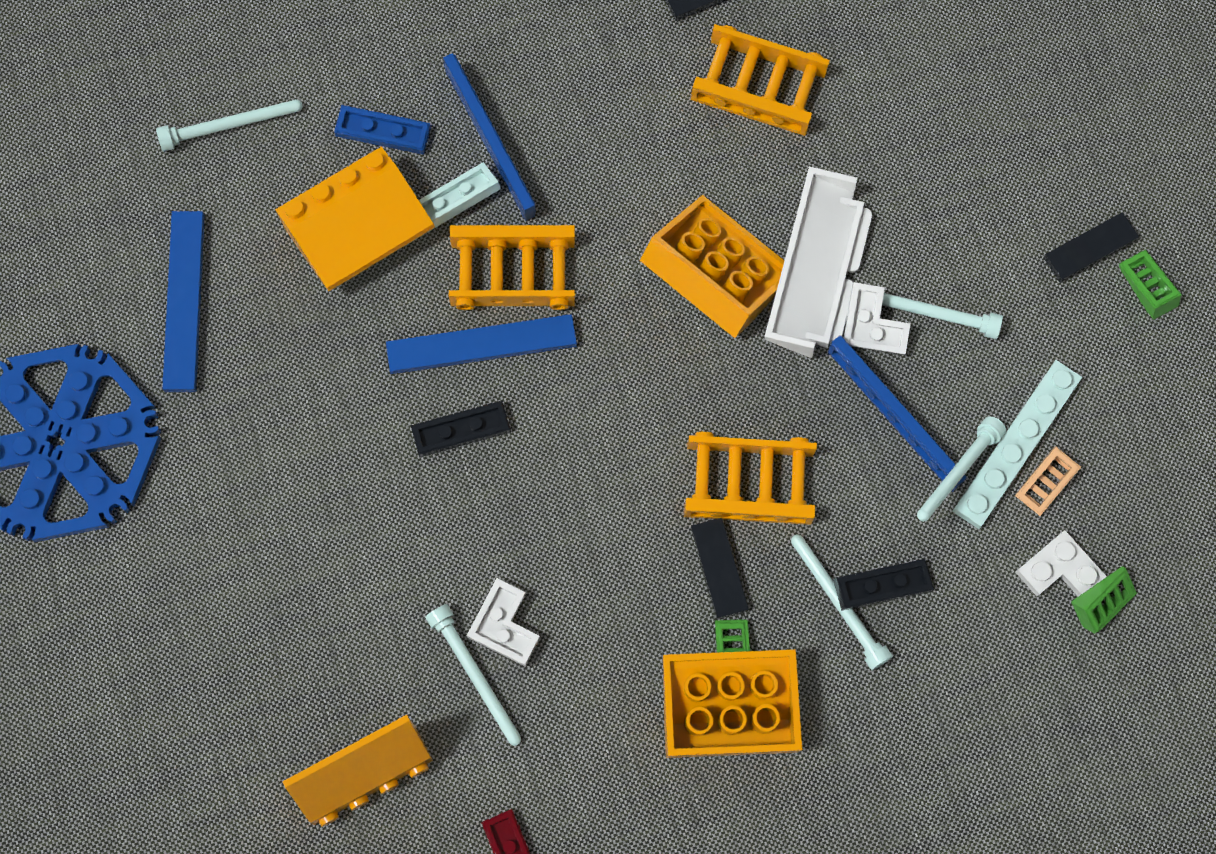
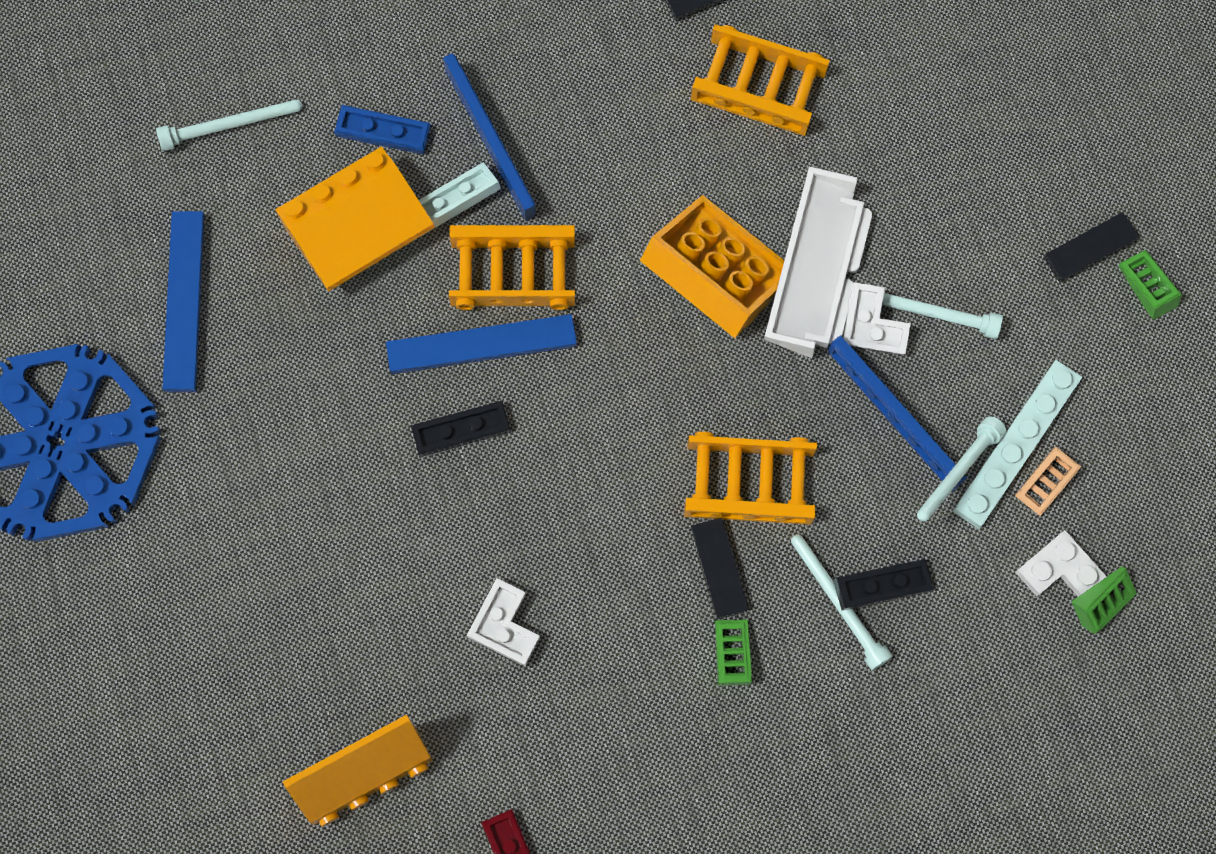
(442, 620): light aqua piece -> none
(731, 703): light orange slope -> none

